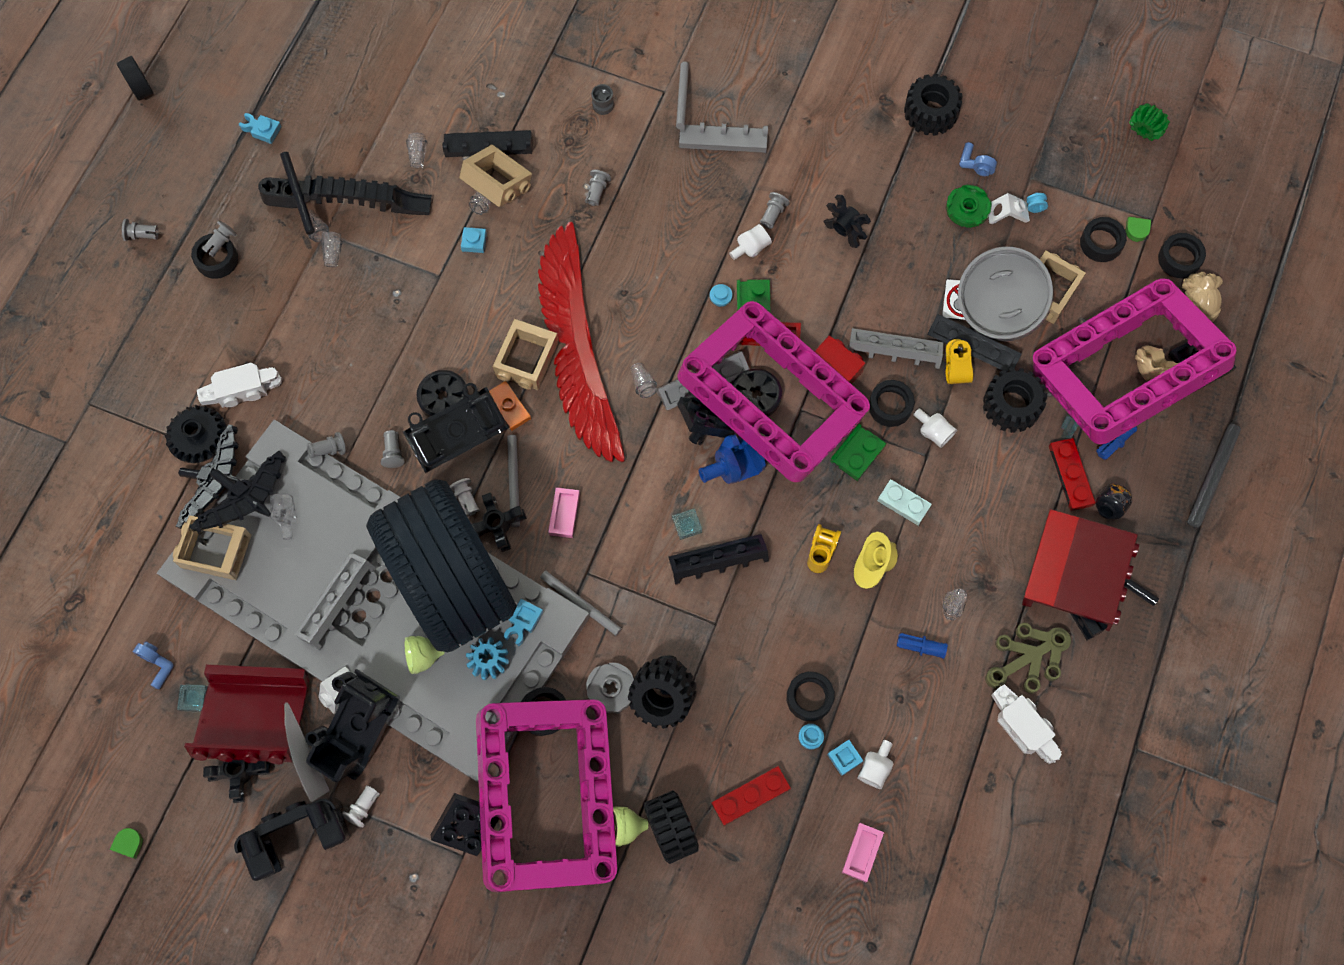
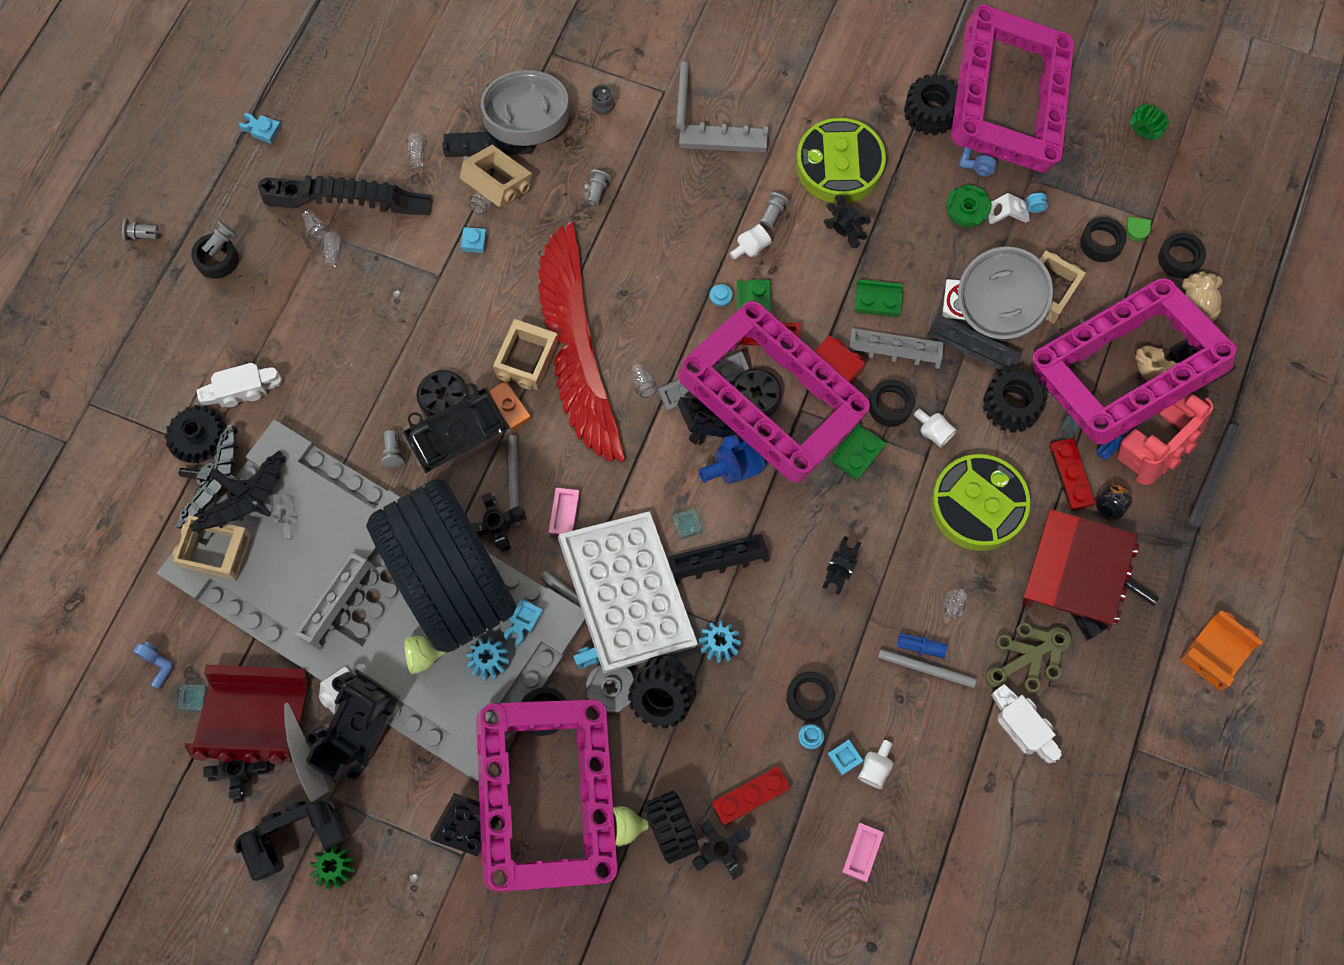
(127, 842): bright green tile -> none
(134, 78): black tyre -> none
(297, 193): black bar -> none
(330, 445): light grey pin -> none
(332, 878): none -> green gear
(361, 807): white pin -> none
(464, 495): white pin -> none
(525, 107): none -> light grey piece
(586, 657): none -> medium azure plate
(627, 591): none -> white plate
(729, 637): none -> medium azure gear
(731, 842): none -> black pin
(823, 545): yellow piece -> none
(840, 159): none -> piece
(841, 565): none -> black pin
(874, 560): light yellow piece -> none
(878, 298): none -> green plate
(904, 502): light aqua plate -> none
(927, 668): none -> light grey bar
(959, 365): yellow piece -> none
(968, 123): none -> dark pink beam
(980, 502): none -> piece
(1151, 456): none -> coral container
(1220, 650): none -> orange panel

